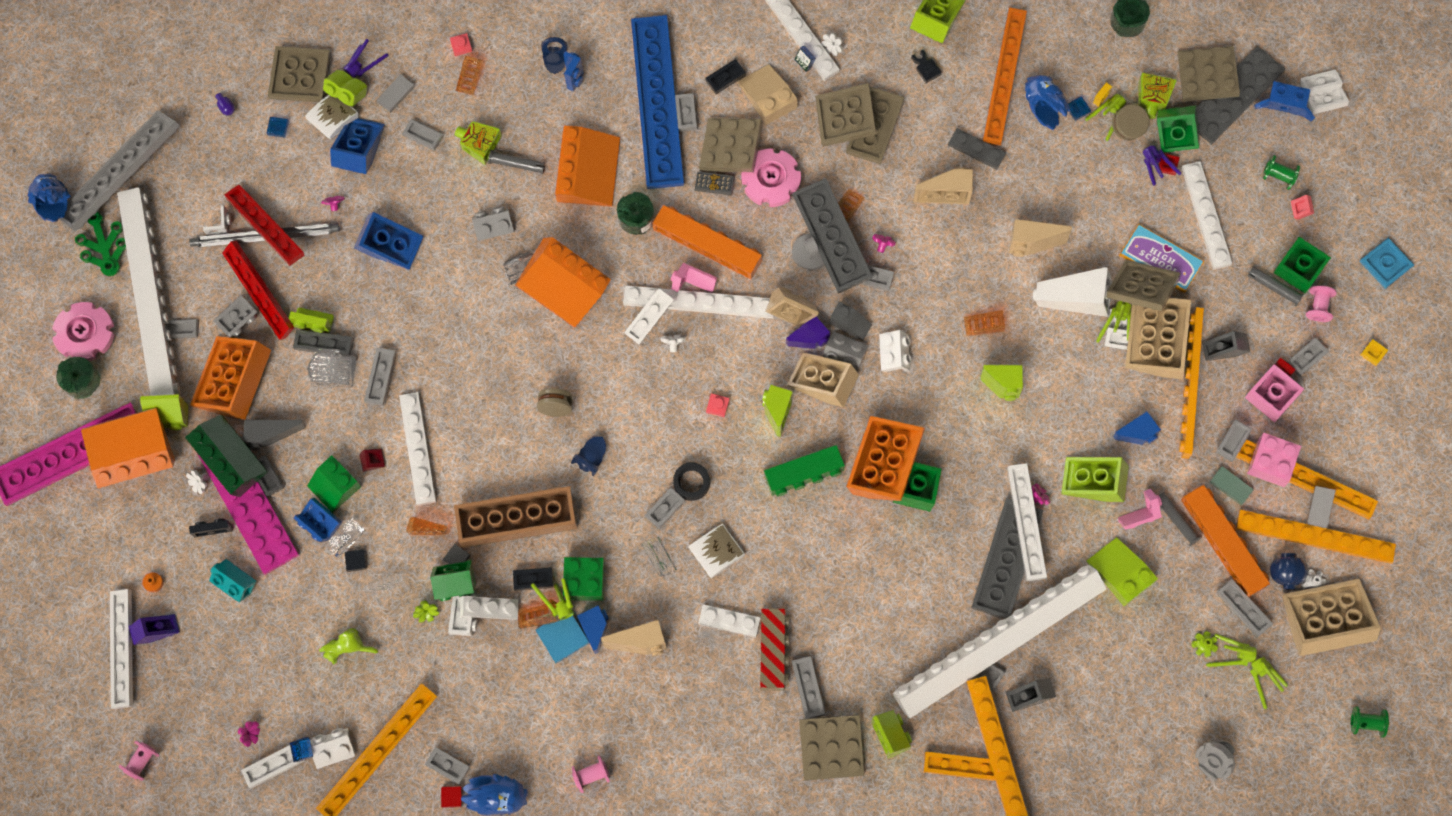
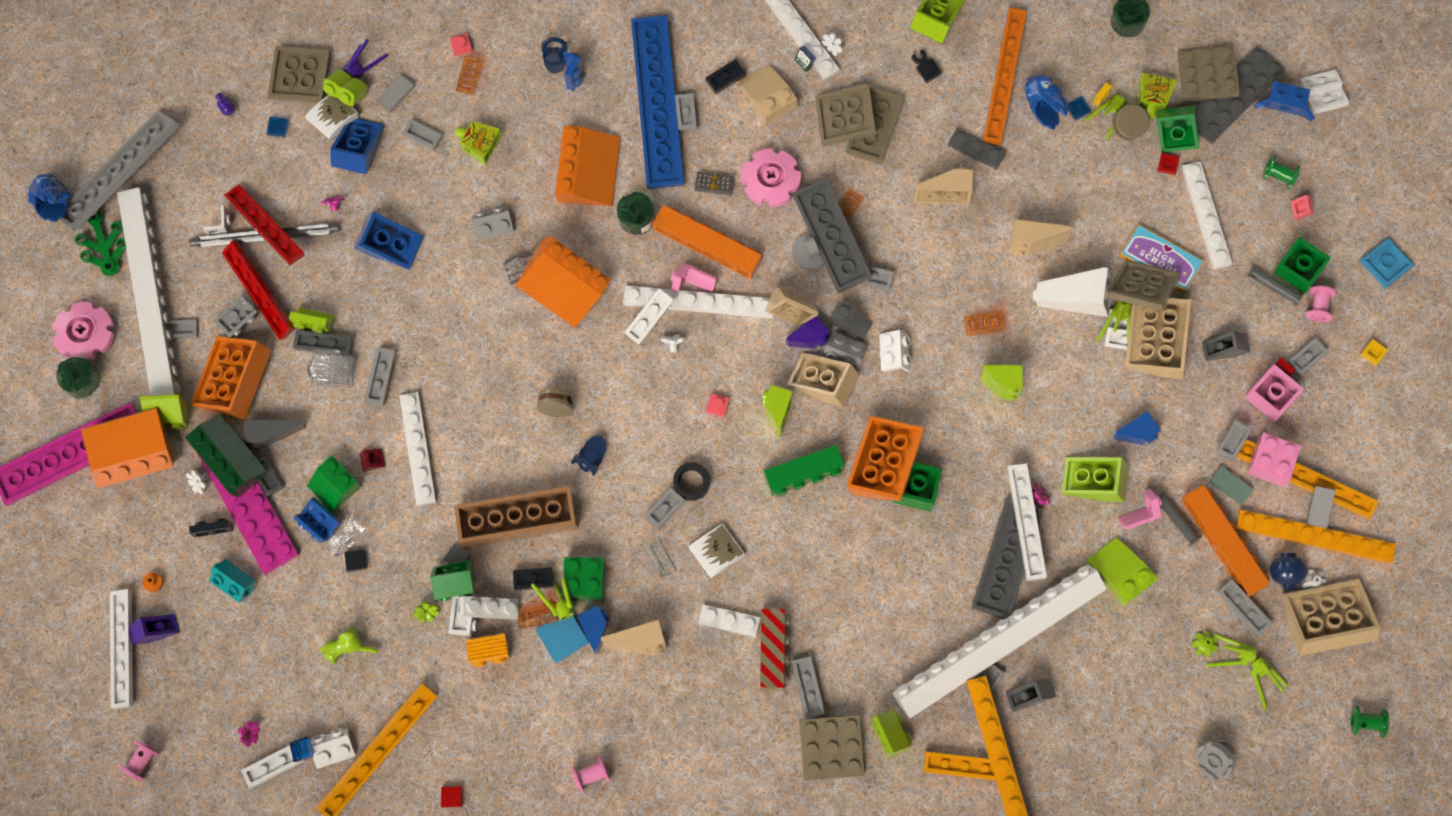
(423, 527): clear orange slope -> none
(447, 766): light grey plate -> none
(487, 650): none -> light orange brick
(494, 795): blue head -> none
(516, 162): dark grey pin -> none
(730, 145): dark tan plate -> none
(883, 242): dark pink plant -> none
(1153, 157): dark purple plant -> none
(1190, 390): light orange plate -> none

